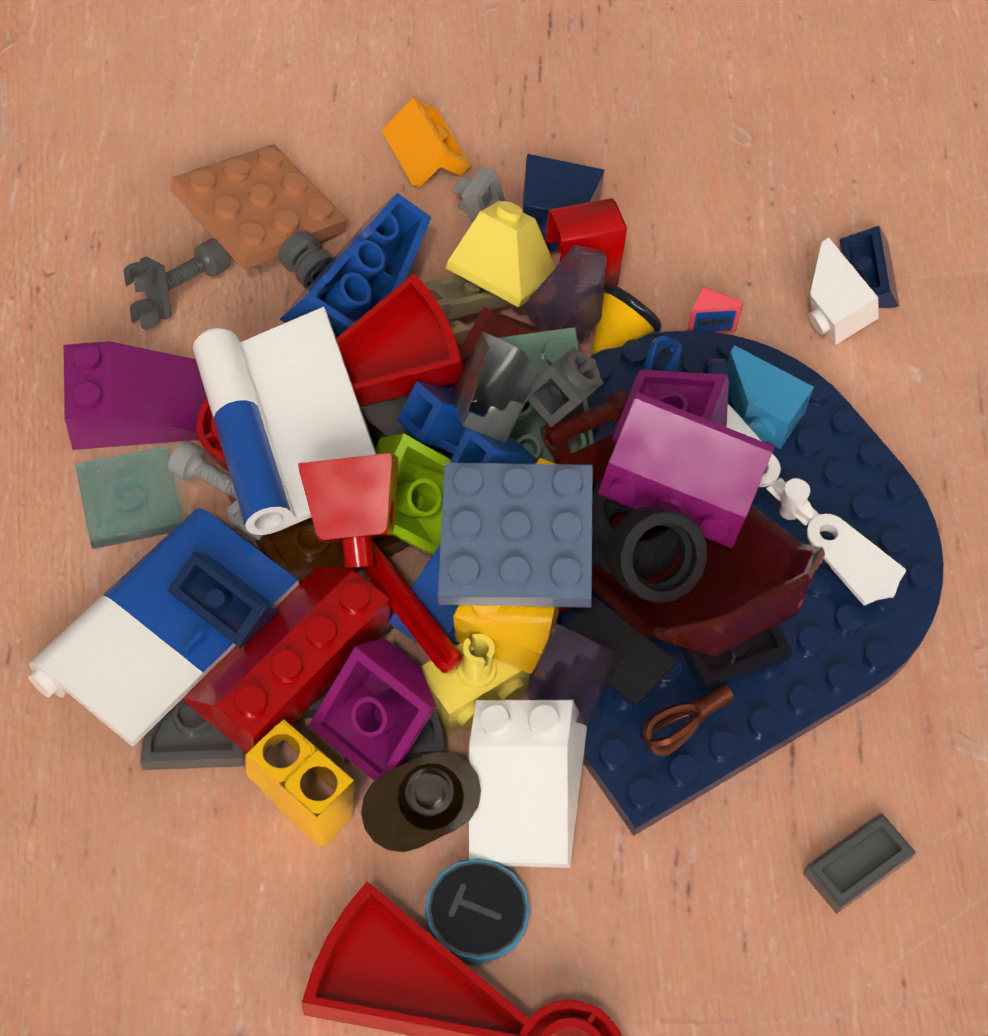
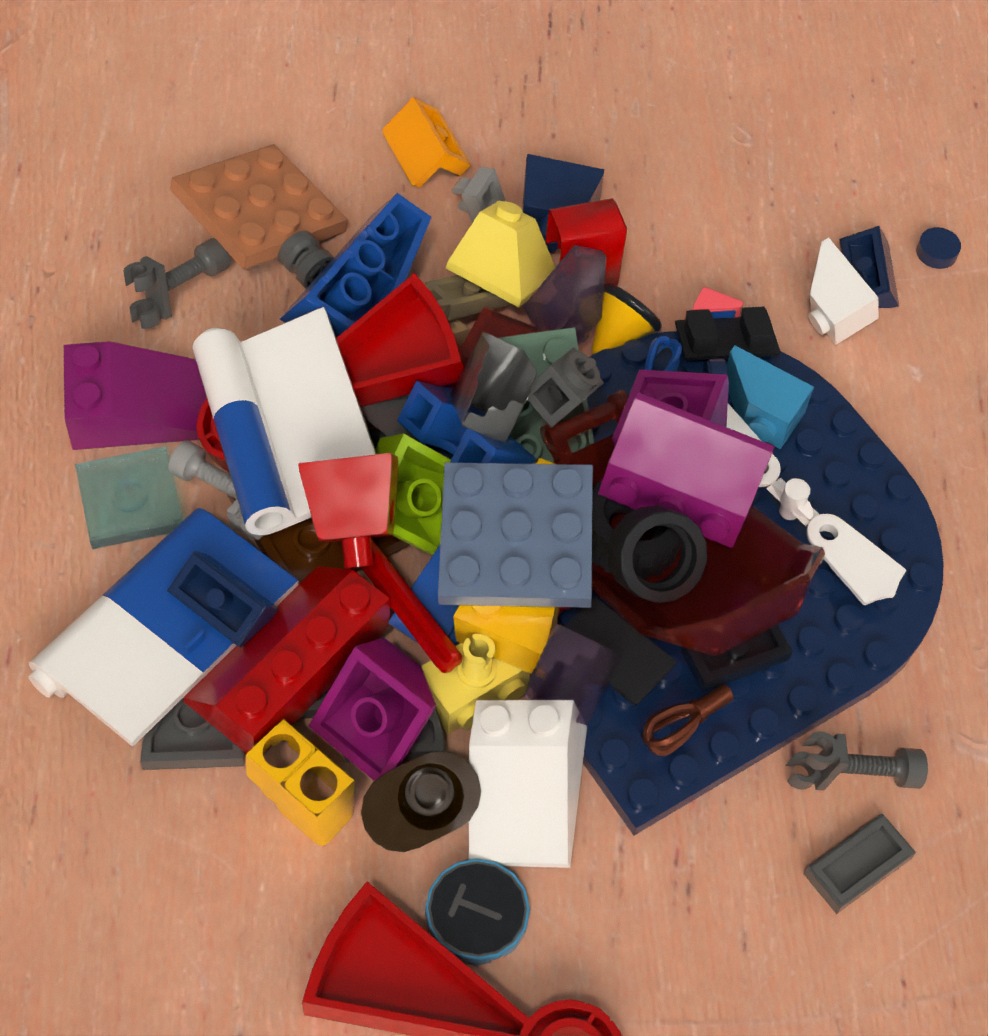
(714, 338): none -> black piece
(907, 767): none -> dark grey bar
(938, 248): none -> dark blue tile

